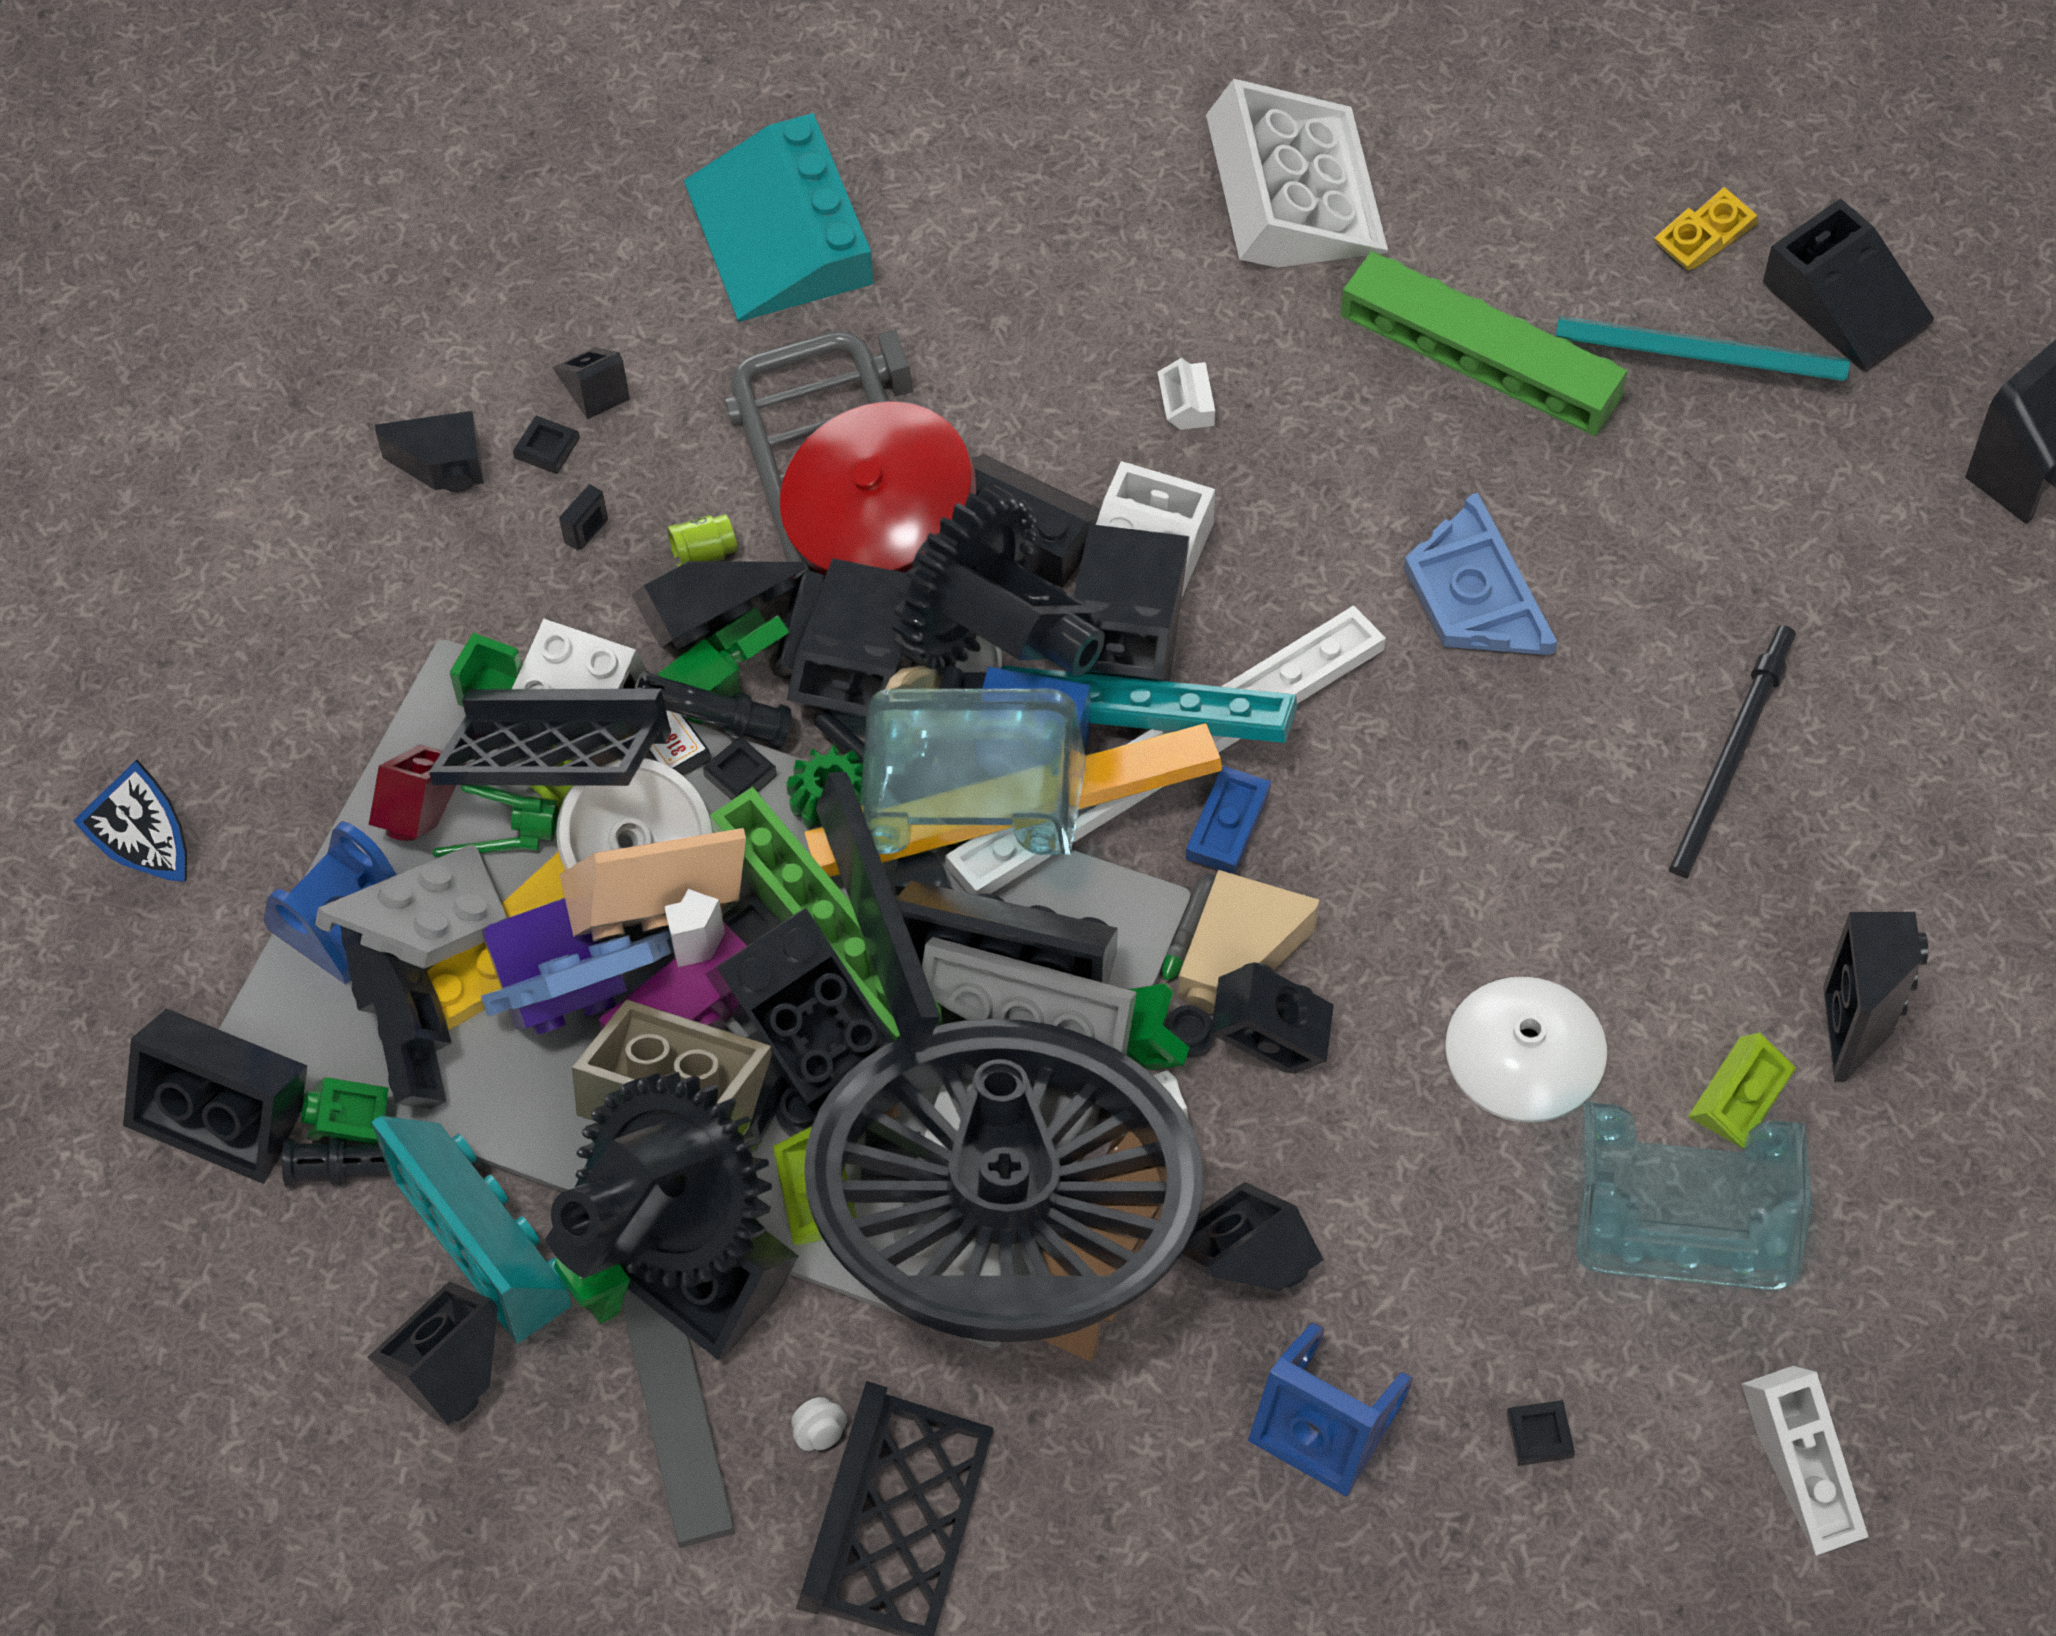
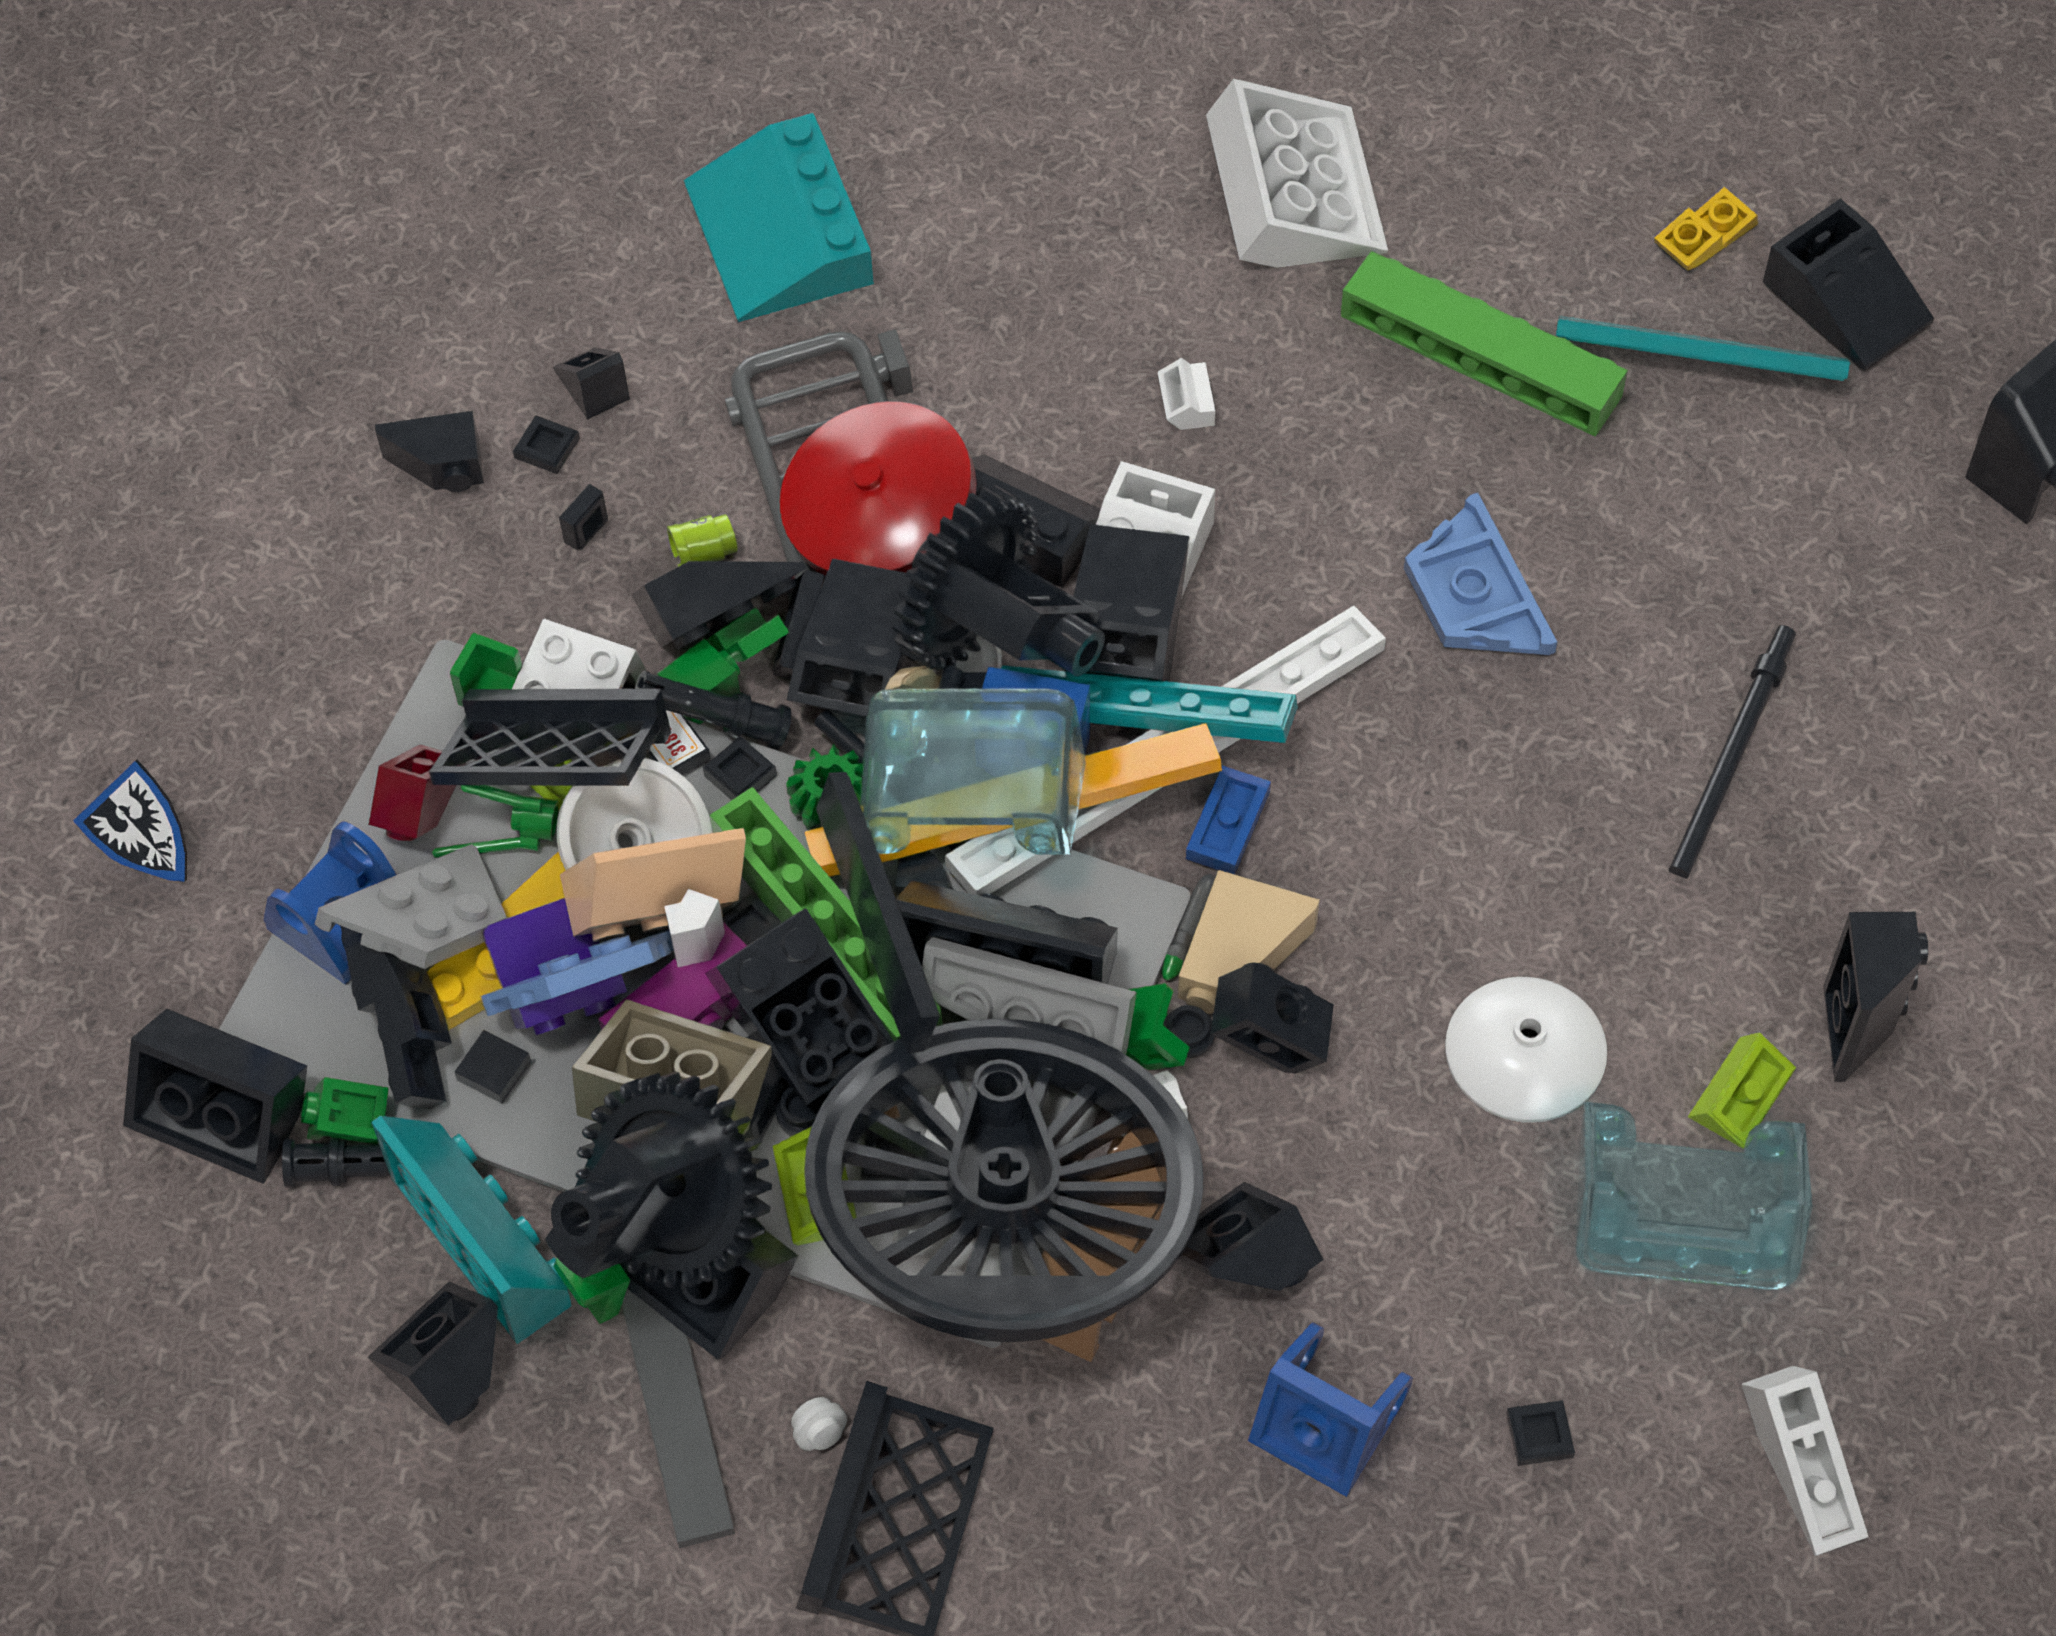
(492, 1066): none -> black tile

